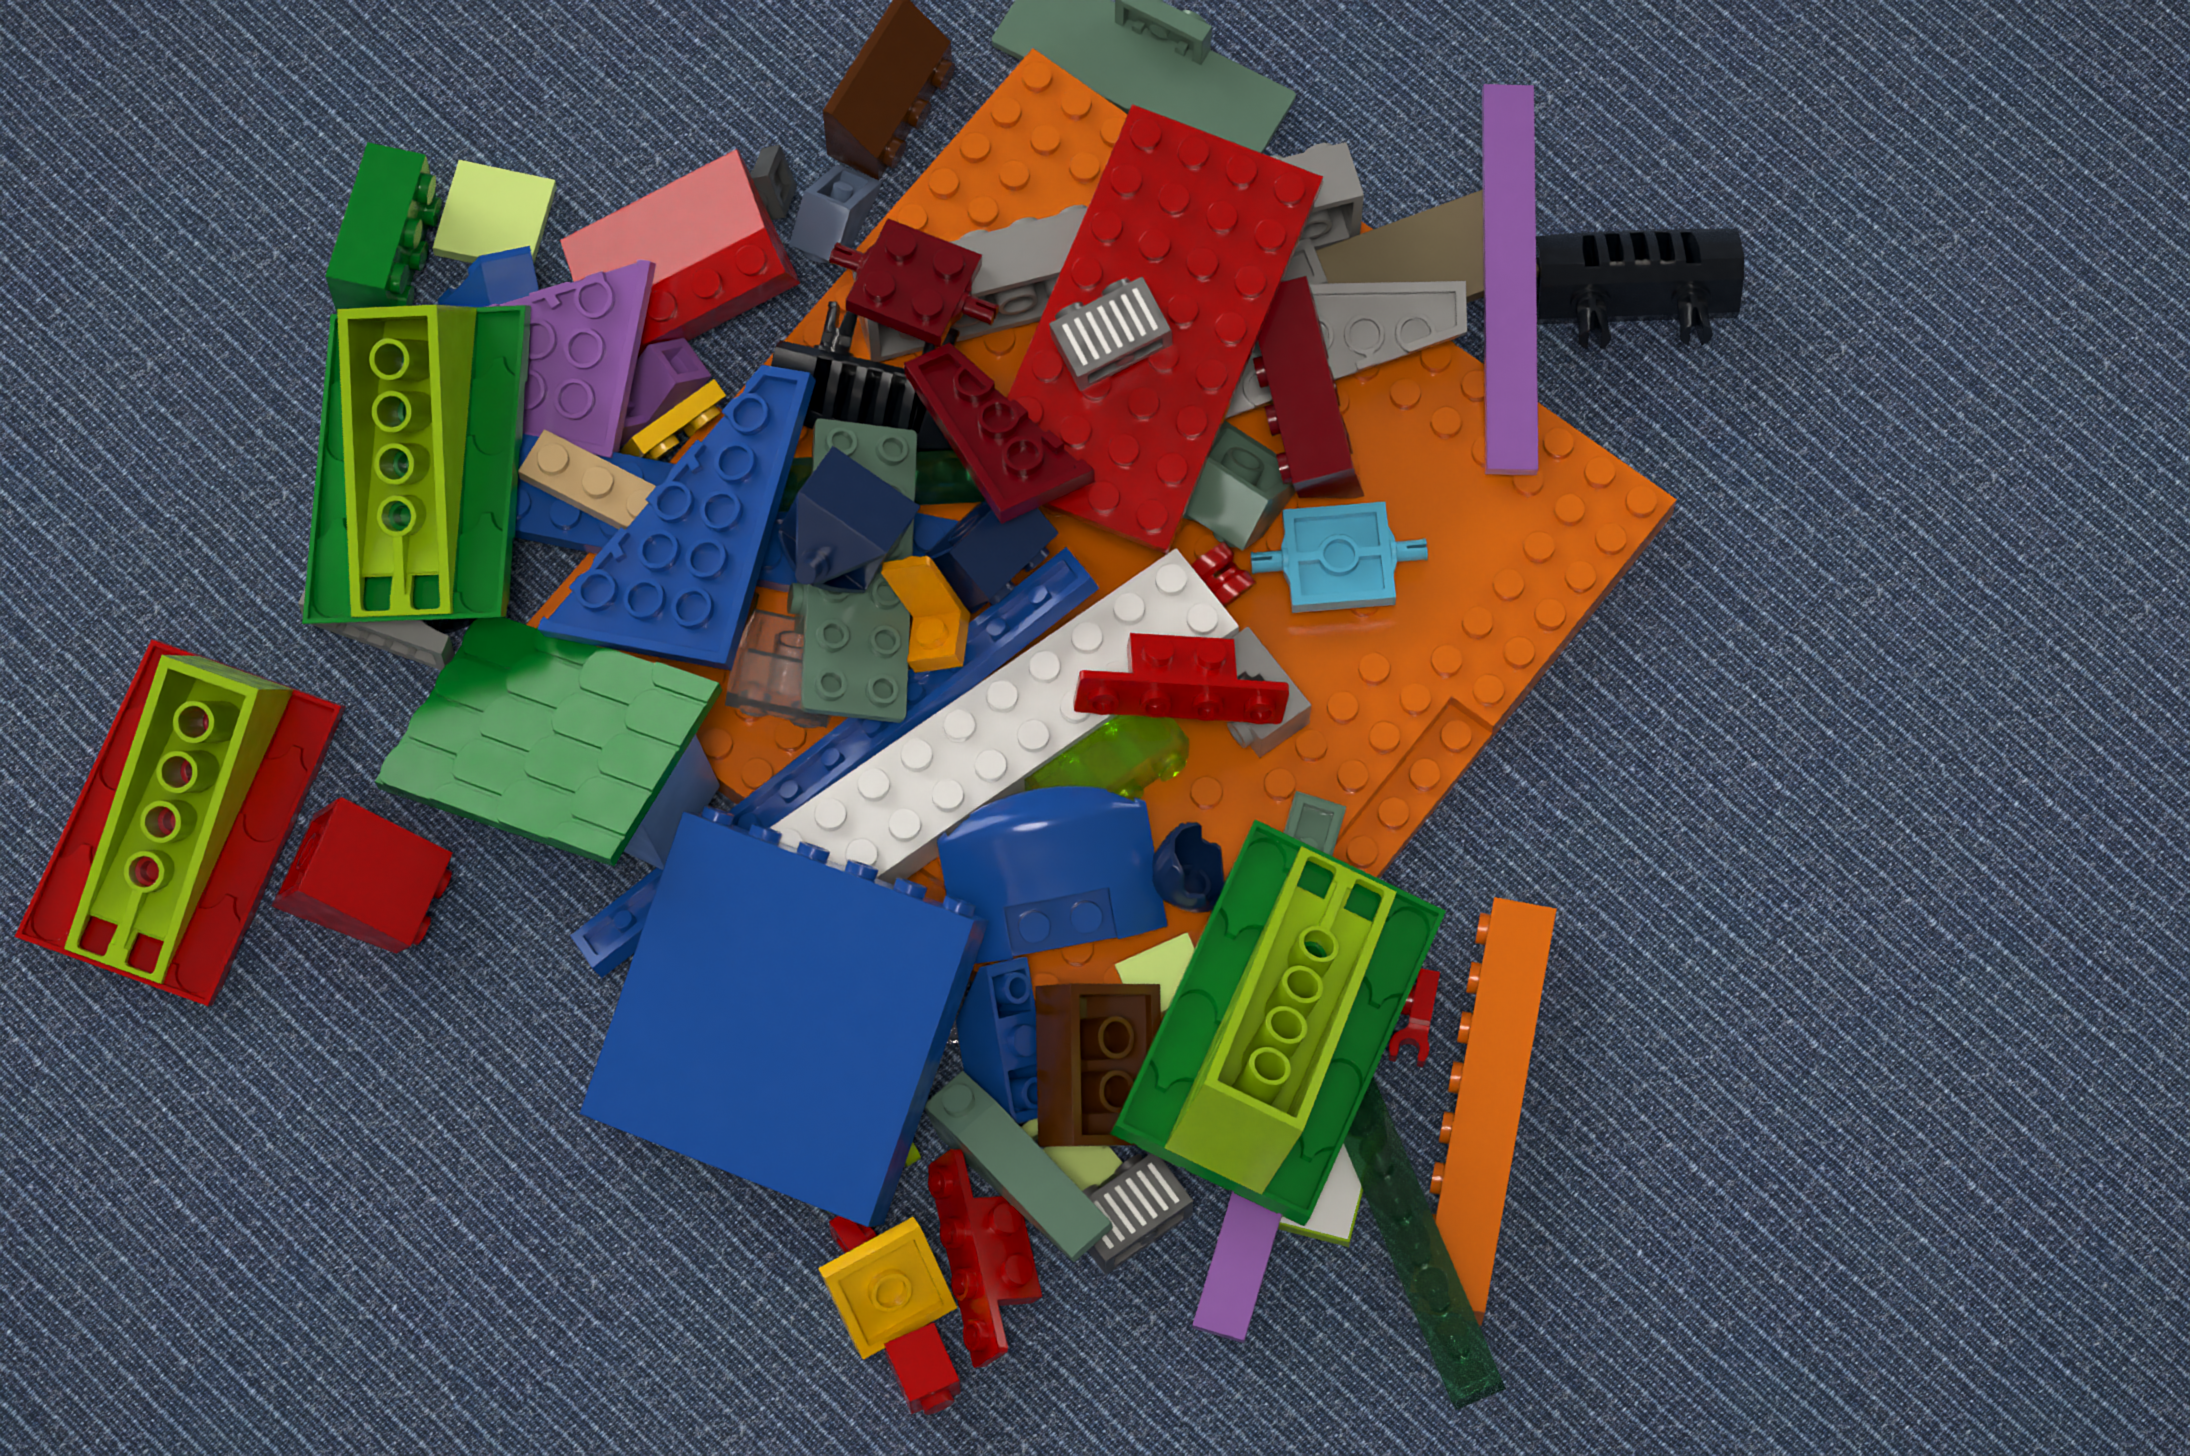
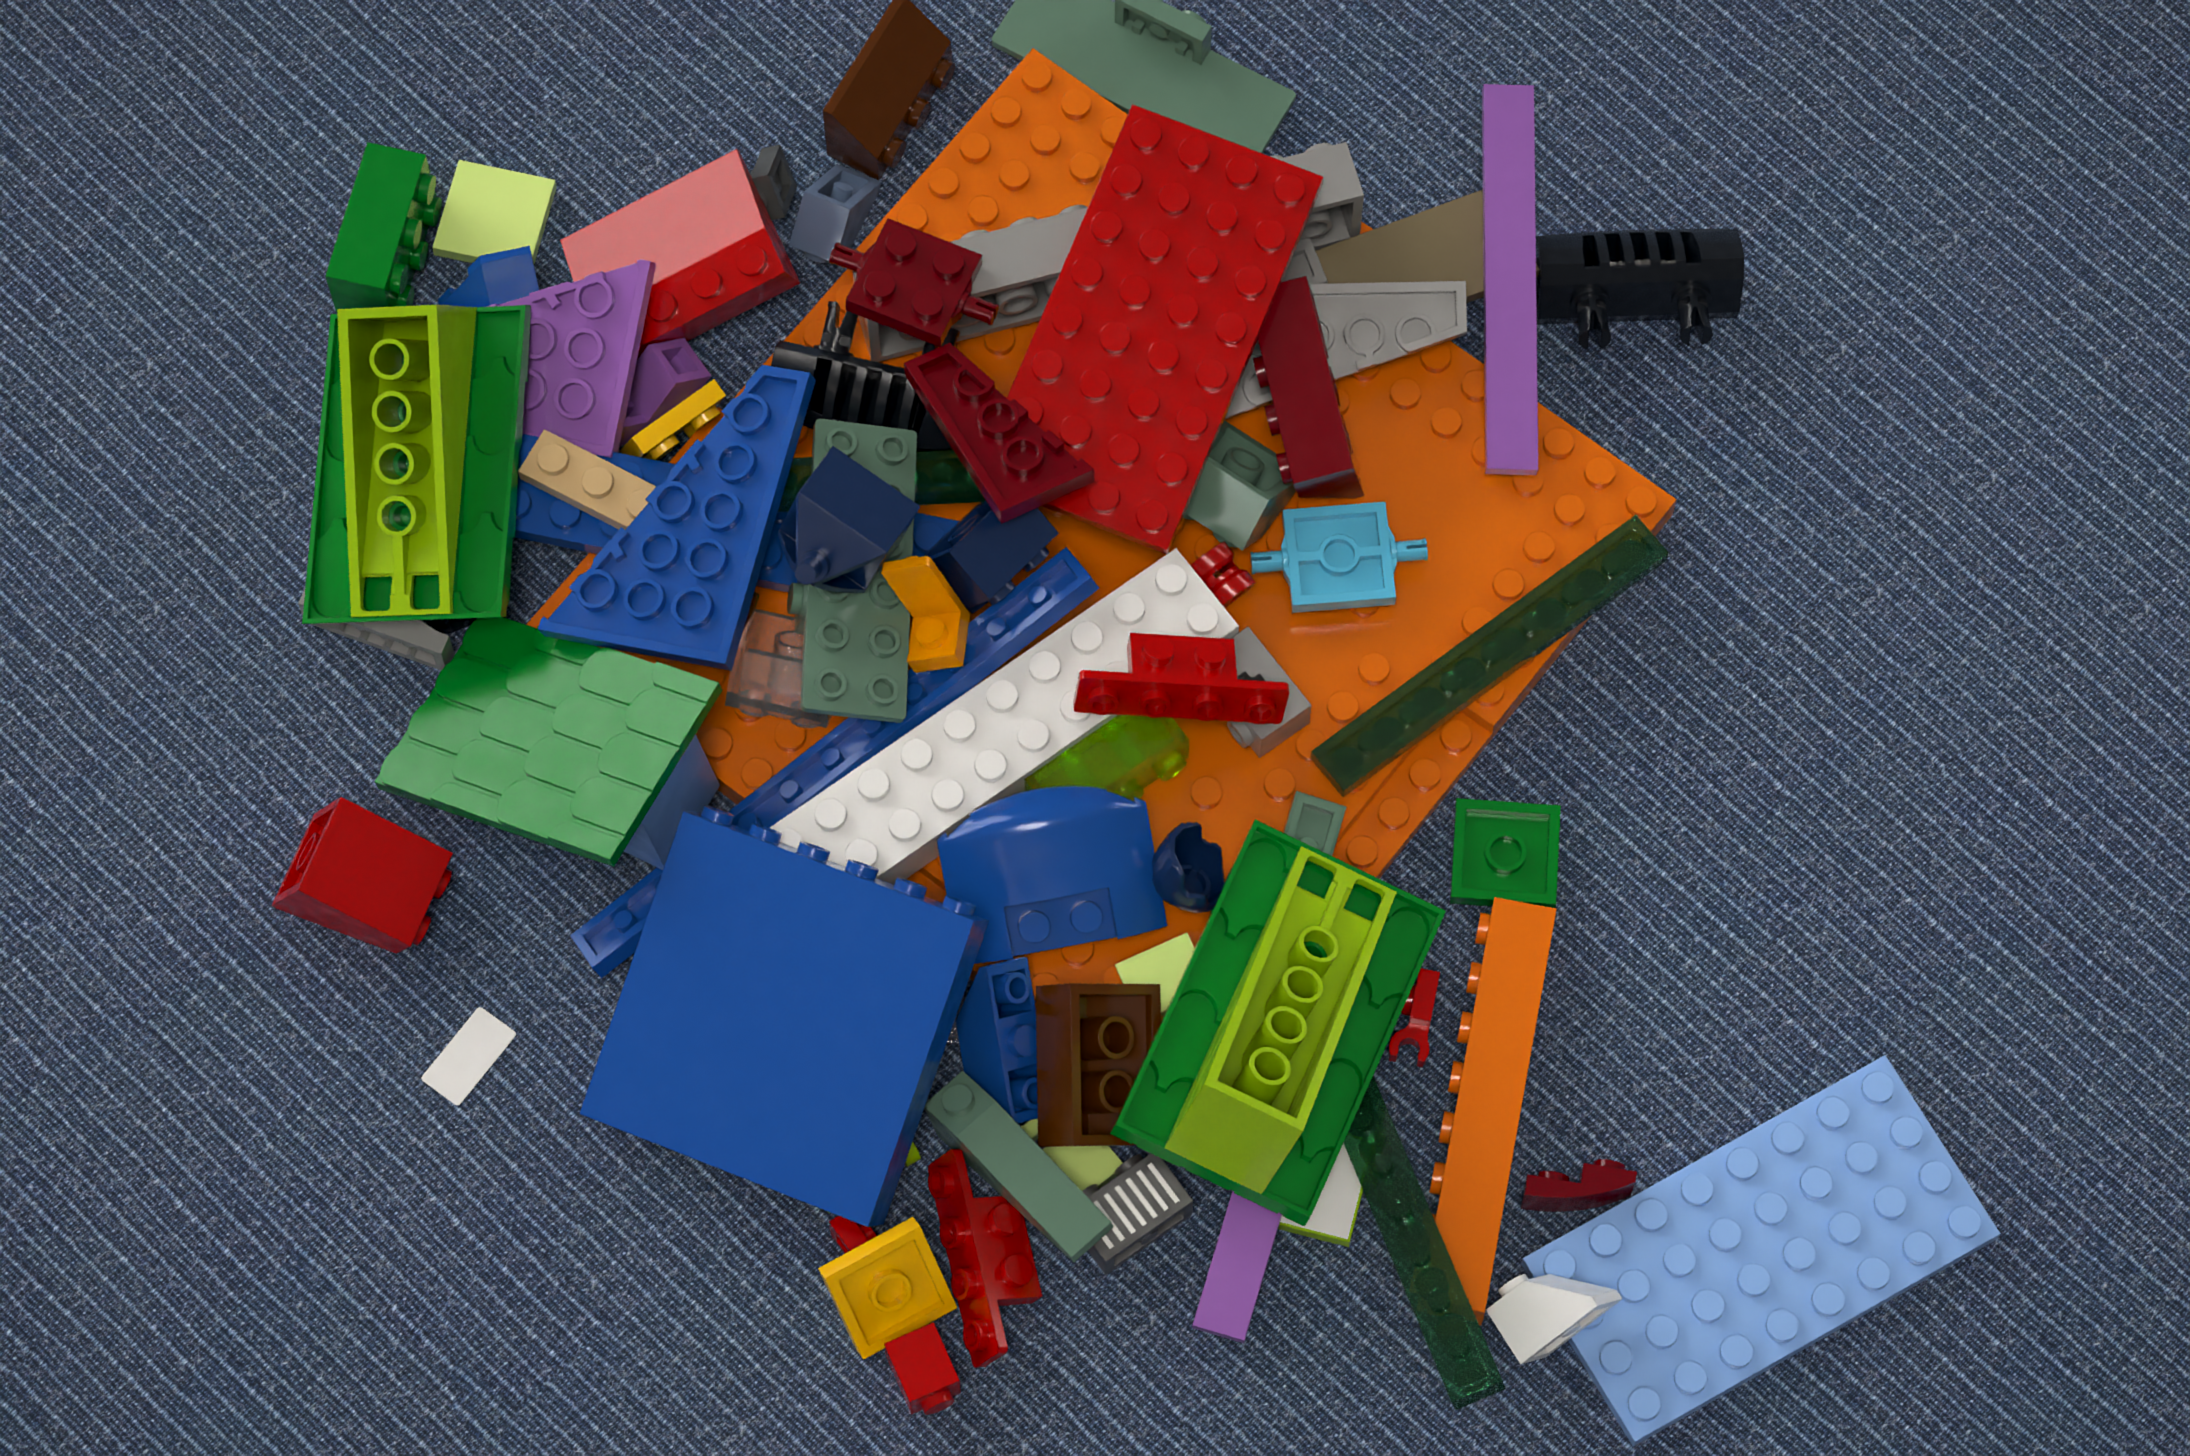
(181, 822): piece -> none
(468, 1056): none -> white sticker
(1110, 332): flat silver brick -> none
(1489, 656): none -> clear green plate
(1505, 852): none -> green plate
(1547, 1312): none -> white slope
(1598, 1186): none -> dark red slope
(1766, 1248): none -> light blue plate

